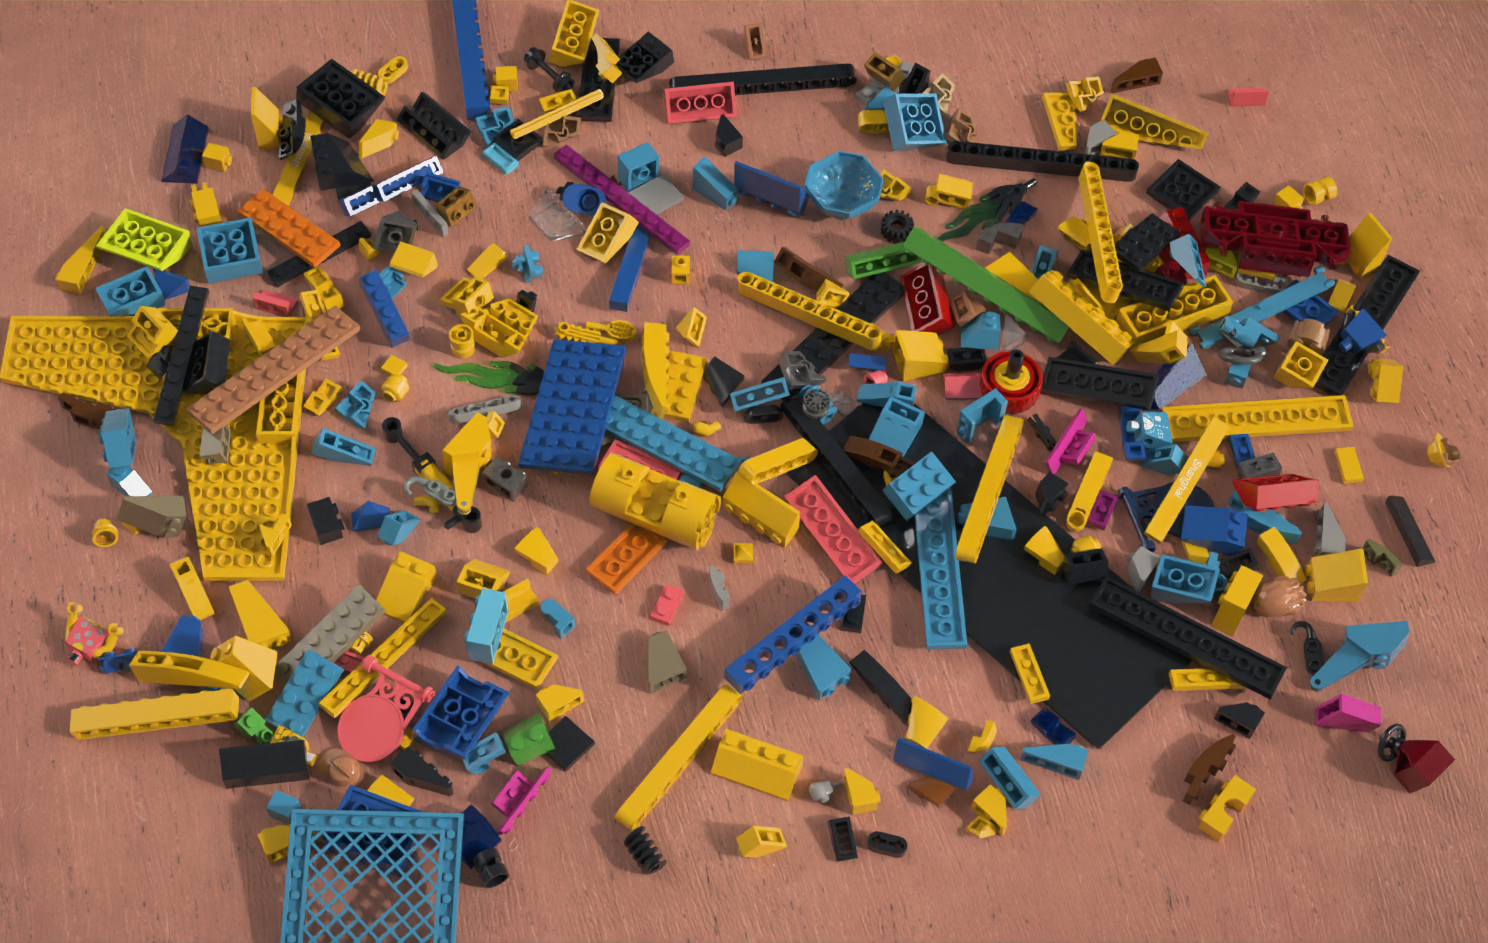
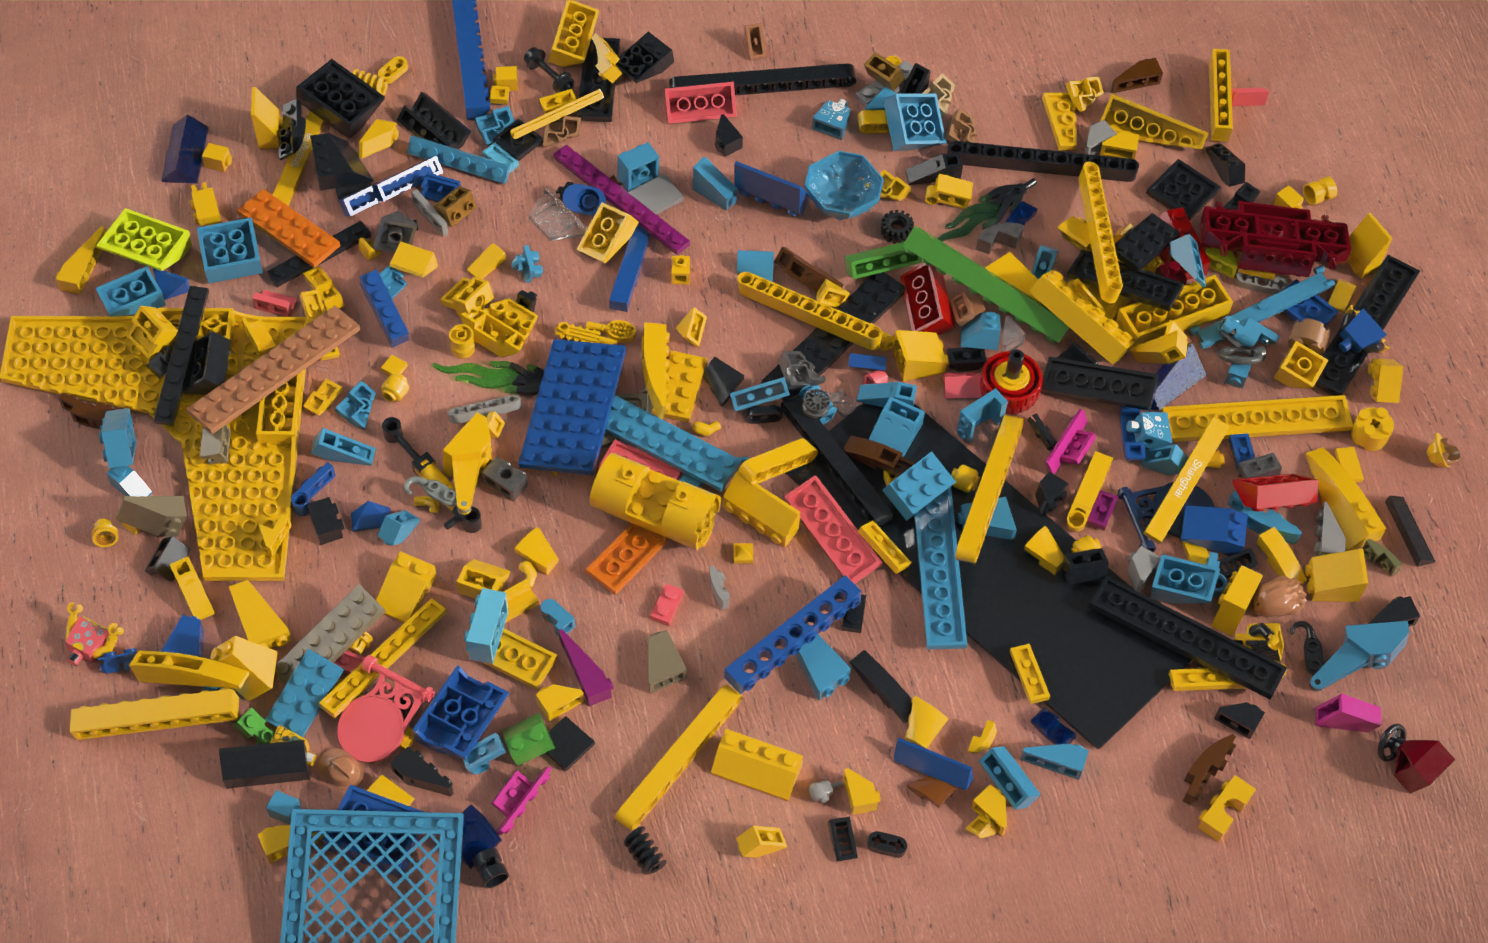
(168, 552): none -> black panel
(311, 487): none -> blue plate
(459, 159): none -> dark azure plate
(529, 570): none -> yellow arm
(588, 674): none -> magenta slope
(832, 119): none -> dark azure torso
(928, 171): none -> black slope
(965, 478): none -> yellow head
(1220, 95): none -> yellow brick
(1228, 166): none -> black slope
(1264, 639): none -> torso
(1345, 500): none -> yellow wedge
(1372, 428): none -> yellow brick
(1398, 610): none -> black slope

